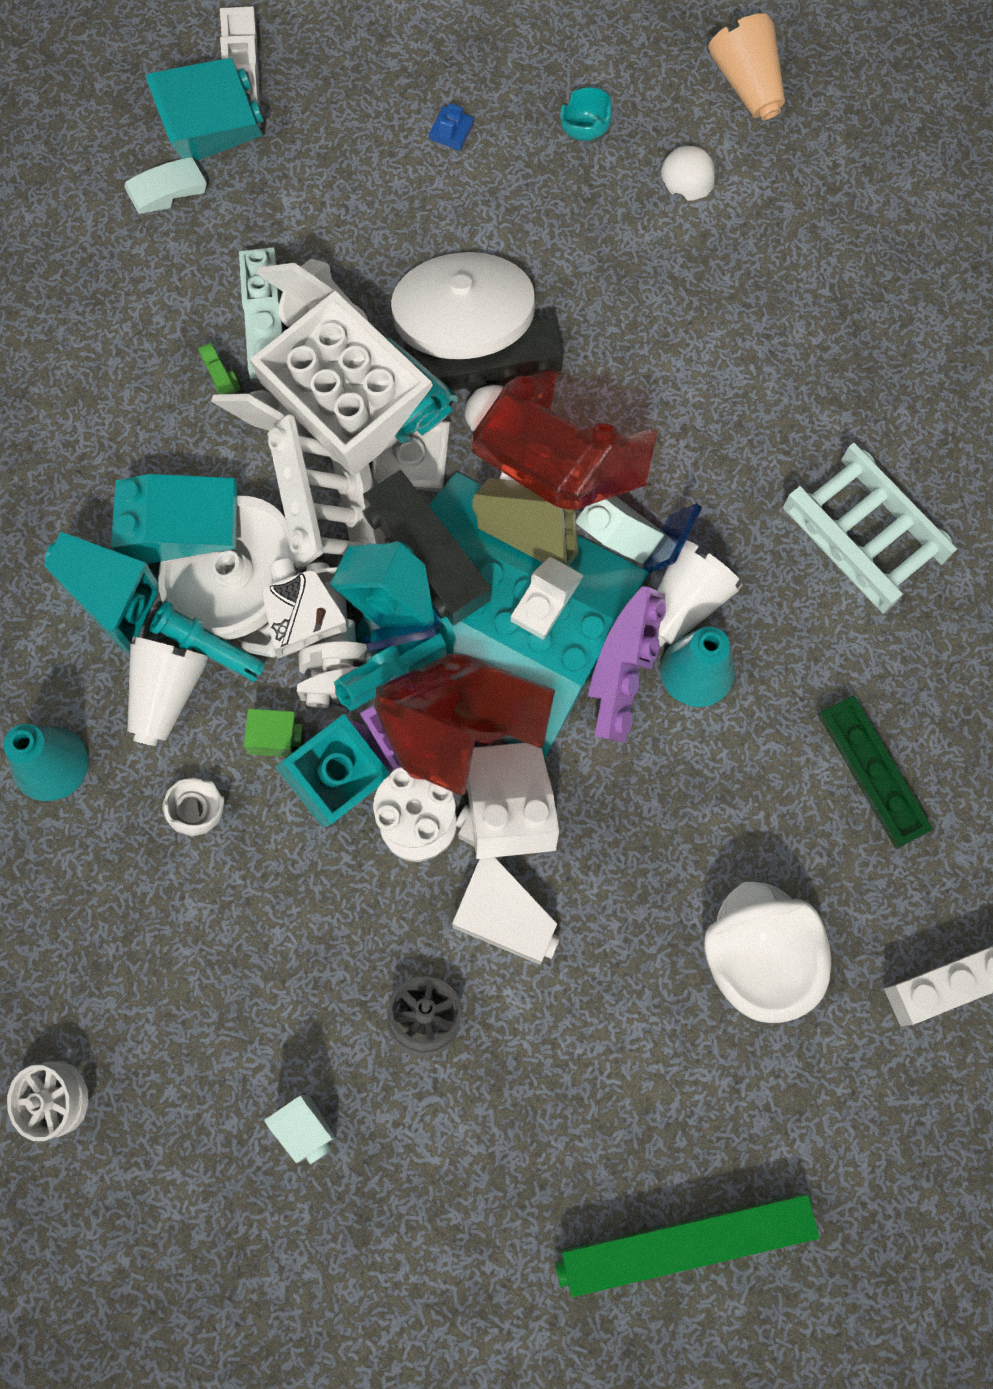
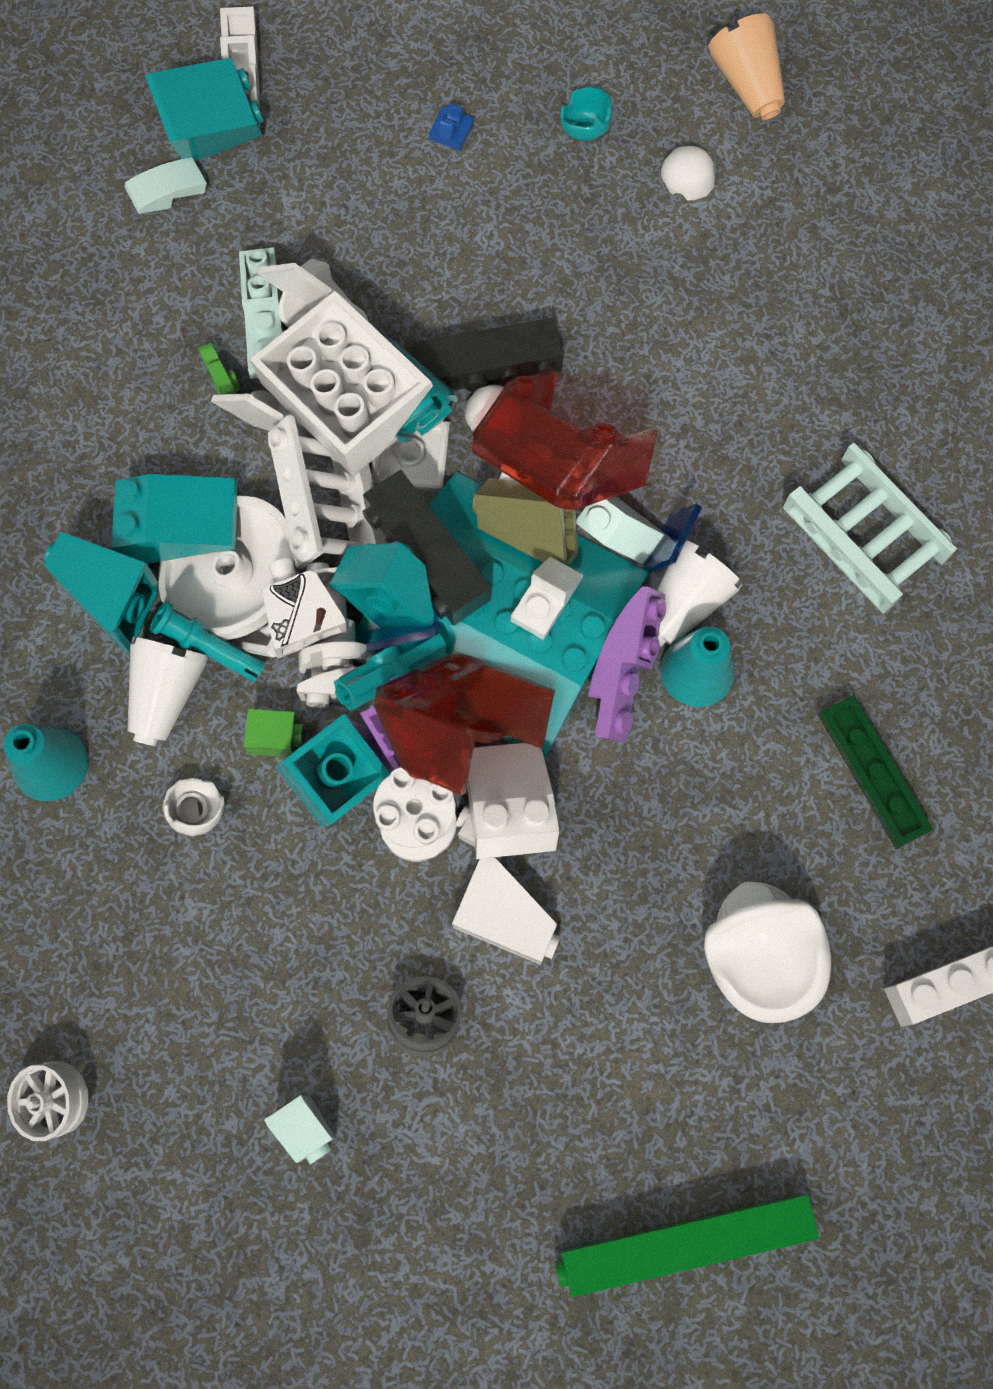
(463, 305): white dish -> none

